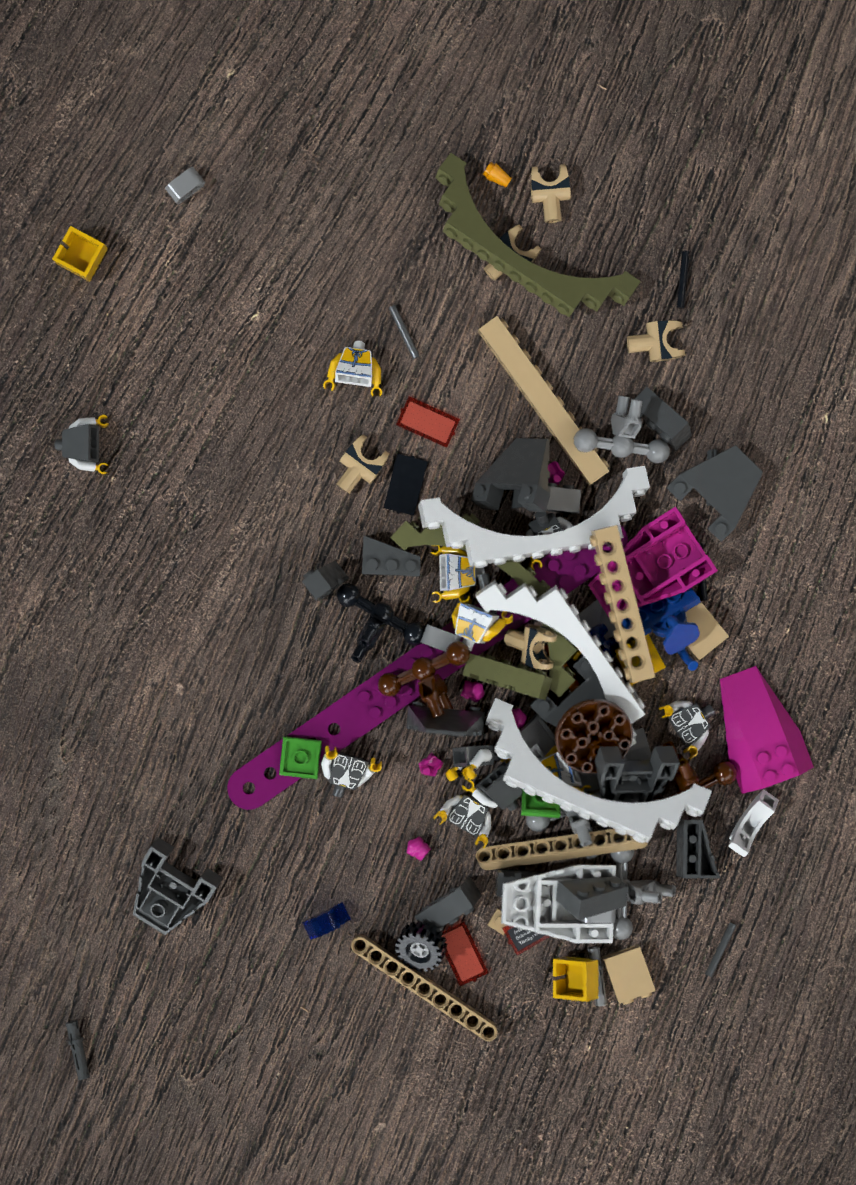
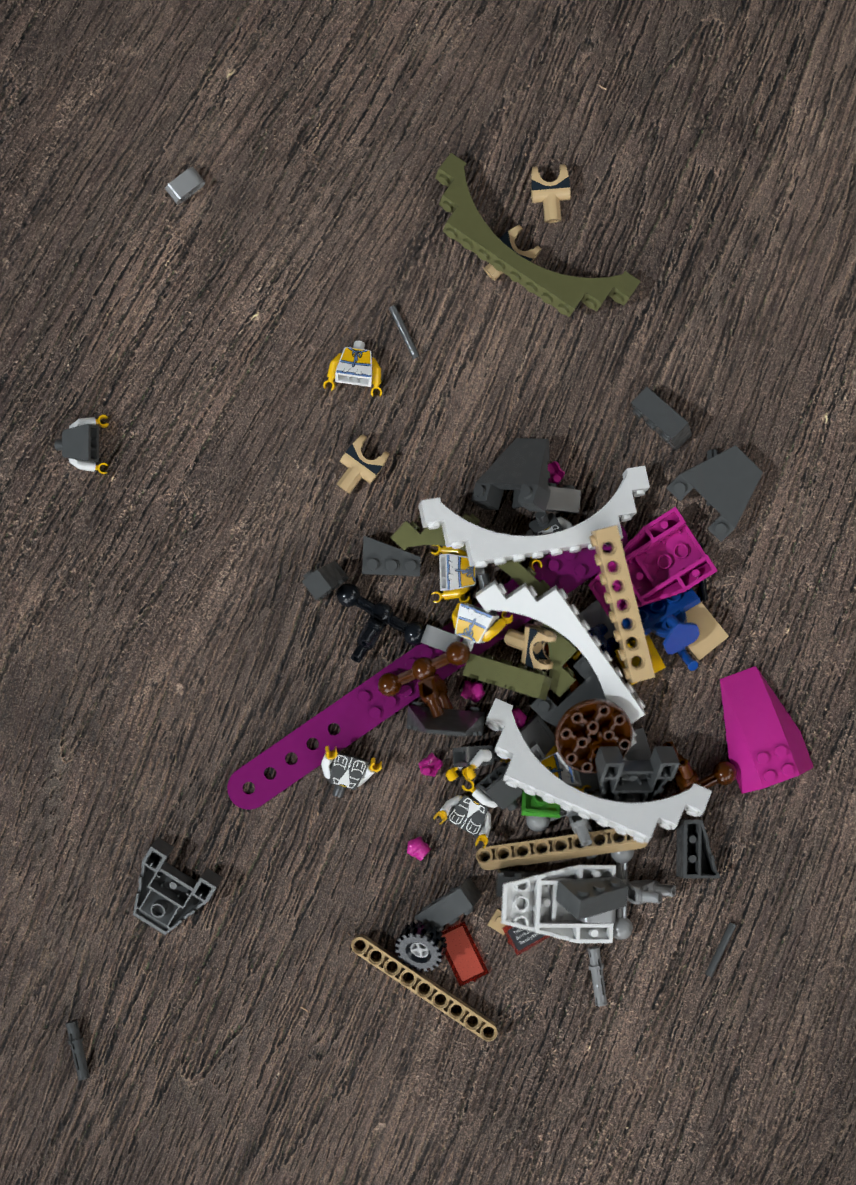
(82, 255): yellow piece -> none
(300, 757): bright green tile -> none
(326, 921): clear blue brick -> none
(405, 484): black piece -> none
(427, 422): clear red piece -> none
(496, 174): light orange cone -> none
(541, 397): tan brick -> none
(580, 979): yellow piece -> none
(625, 428): light grey connector -> none
(629, 974): tan brick -> none
(656, 341): tan connector -> none
(683, 279): black bar -> none
(689, 723): torso -> none
(751, 821): white arch -> none

